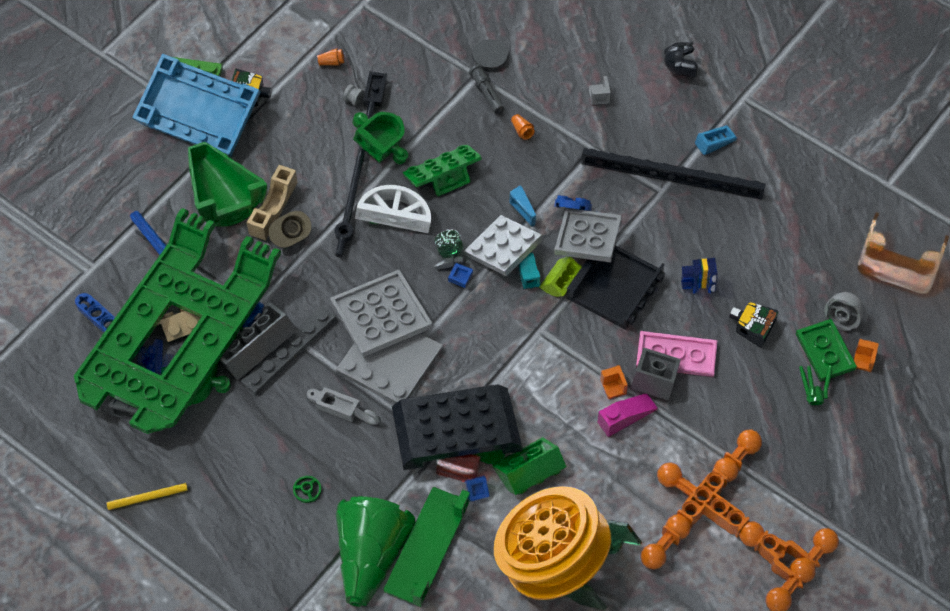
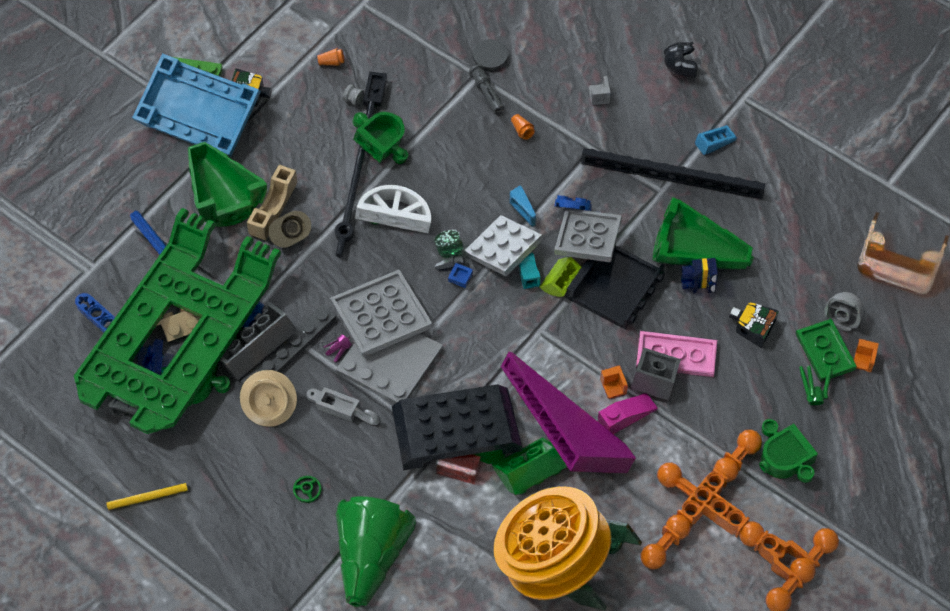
(268, 398): none -> tan piece
(342, 342): none -> flat silver piece
(427, 545): green bracket -> none
(445, 171): green bracket -> none
(478, 488): blue plate -> none
(572, 431): none -> magenta slope
(693, 236): none -> green cone
(787, 453): none -> green piece

